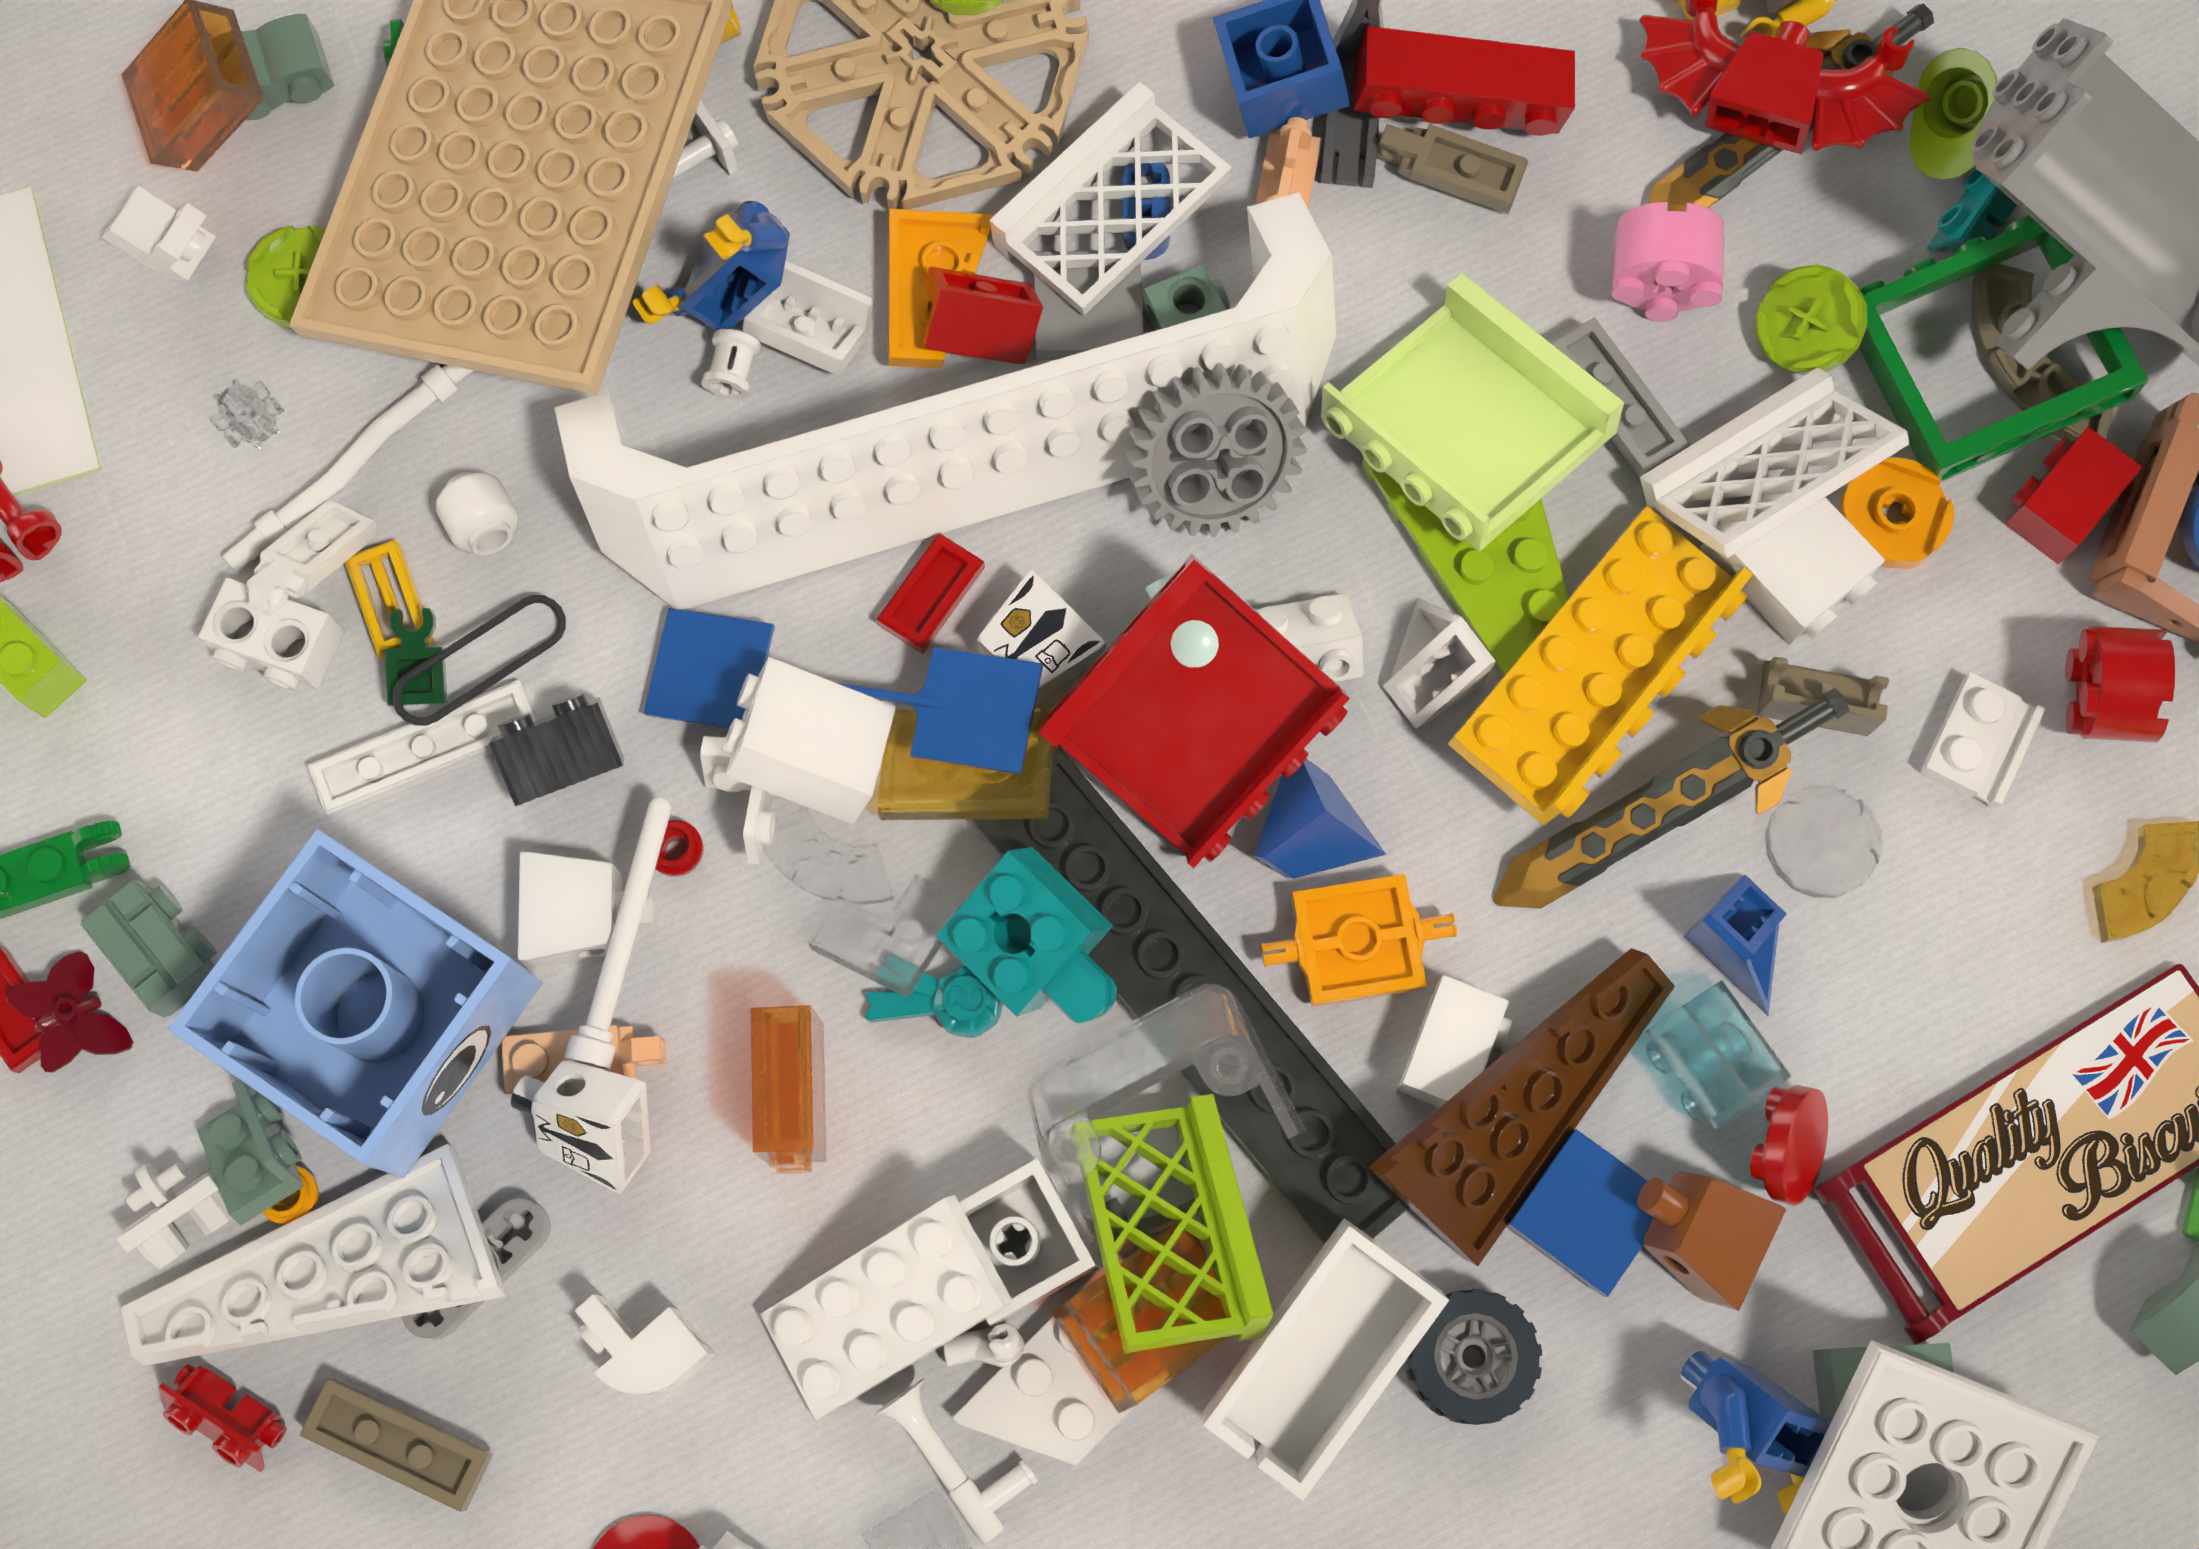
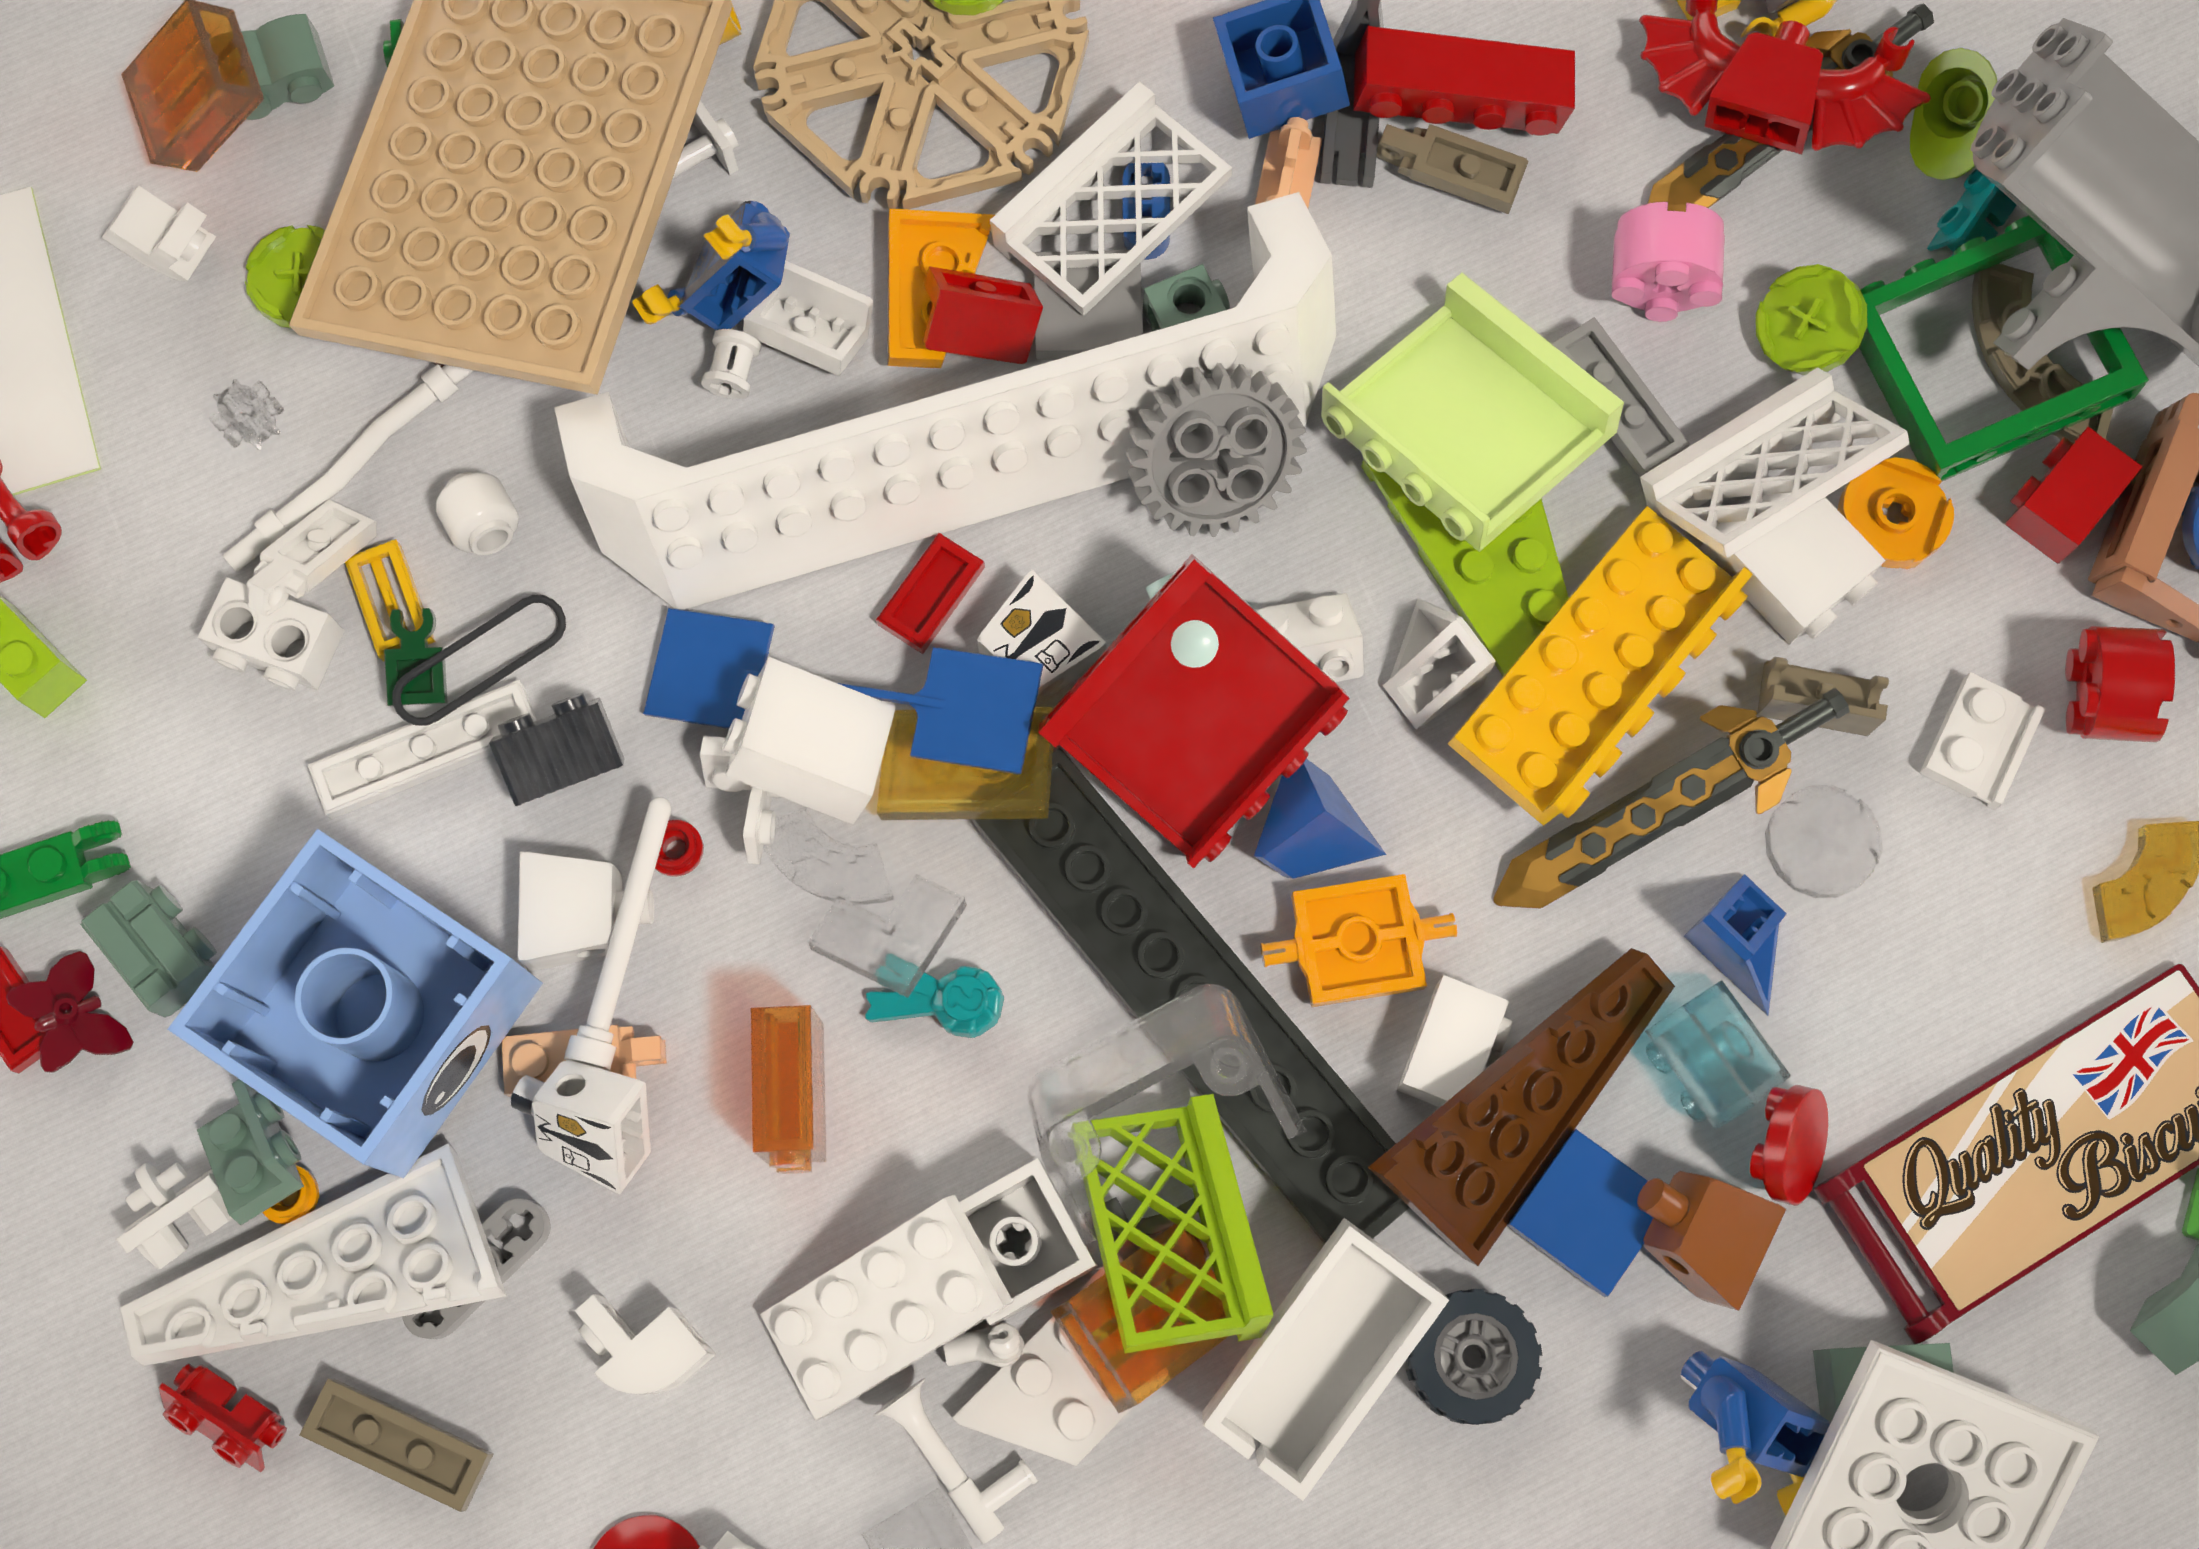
(1050, 938): teal brick -> none

